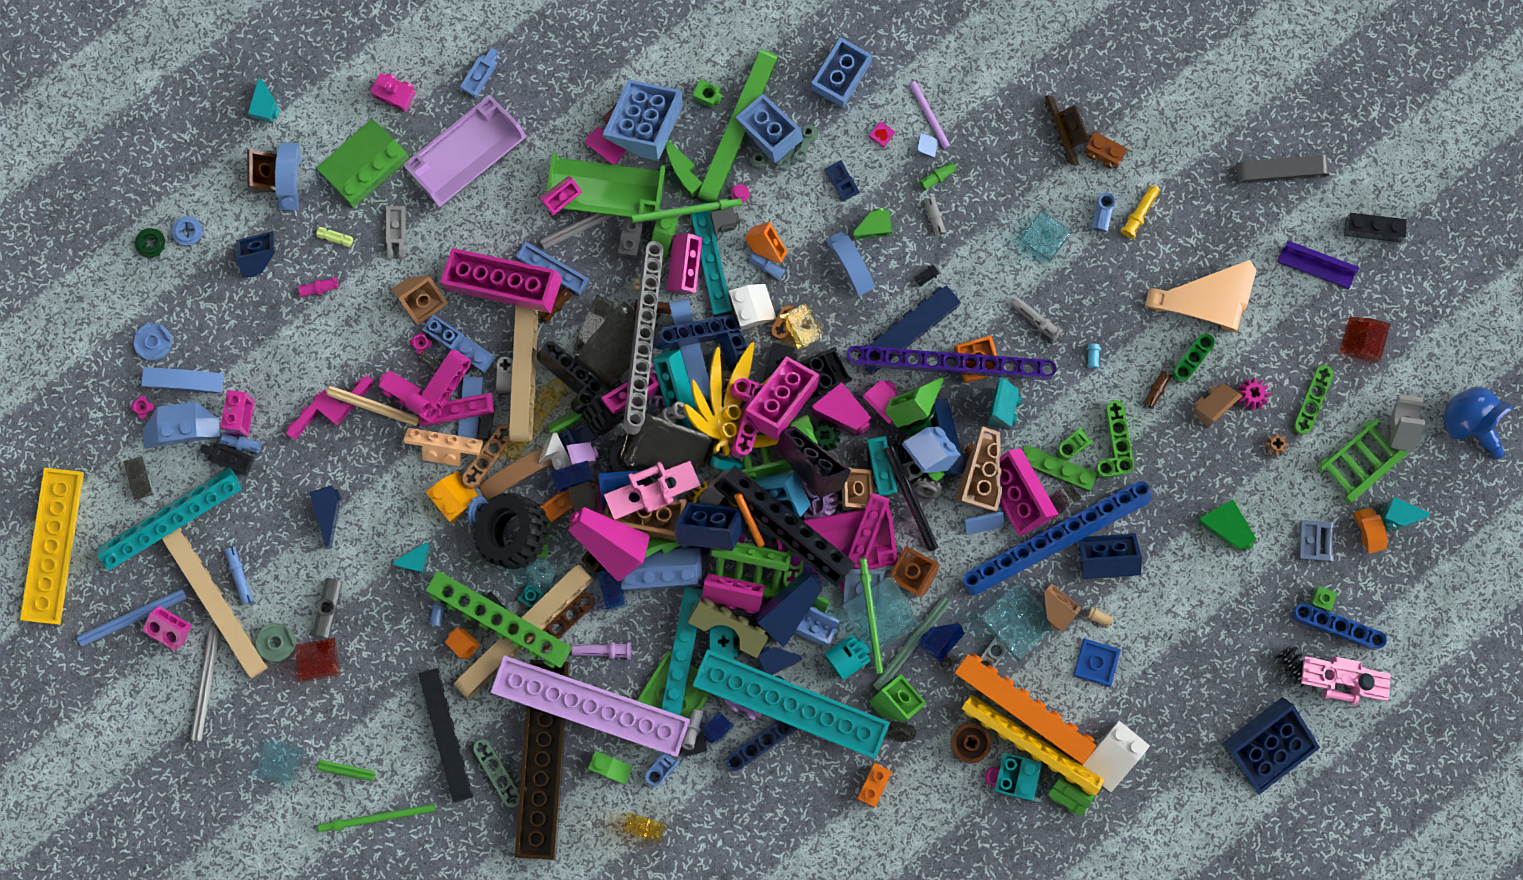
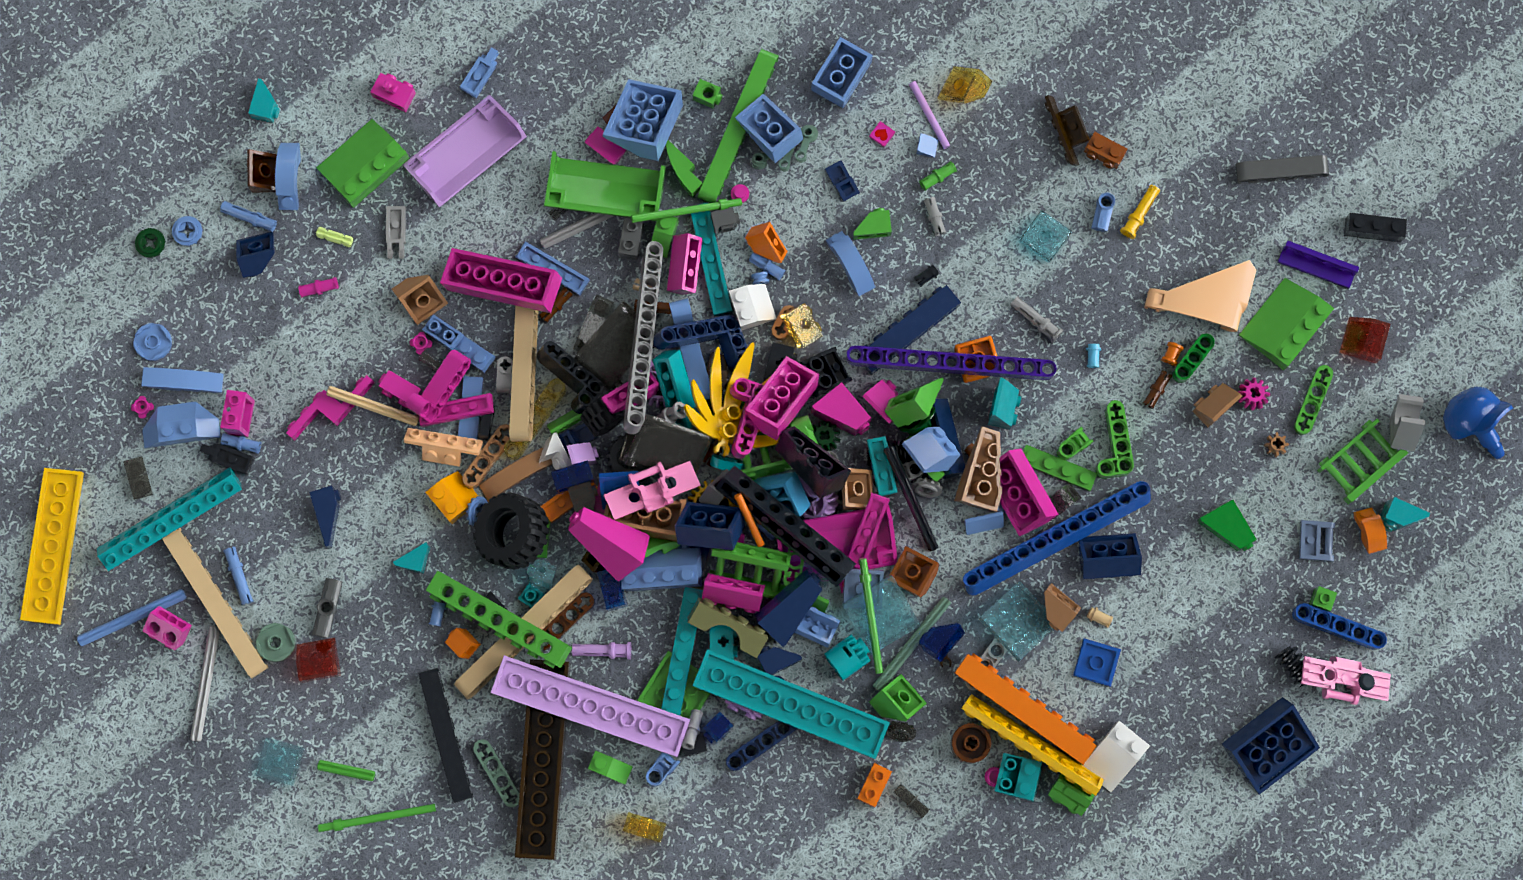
(255, 219): none -> medium blue pin
(560, 195): dark pink slope -> none
(760, 278): none -> medium blue bush
(911, 801): none -> clear smoke axle
(965, 85): none -> clear yellow slope
(1172, 353): none -> orange bush
(1286, 322): none -> bright green slope

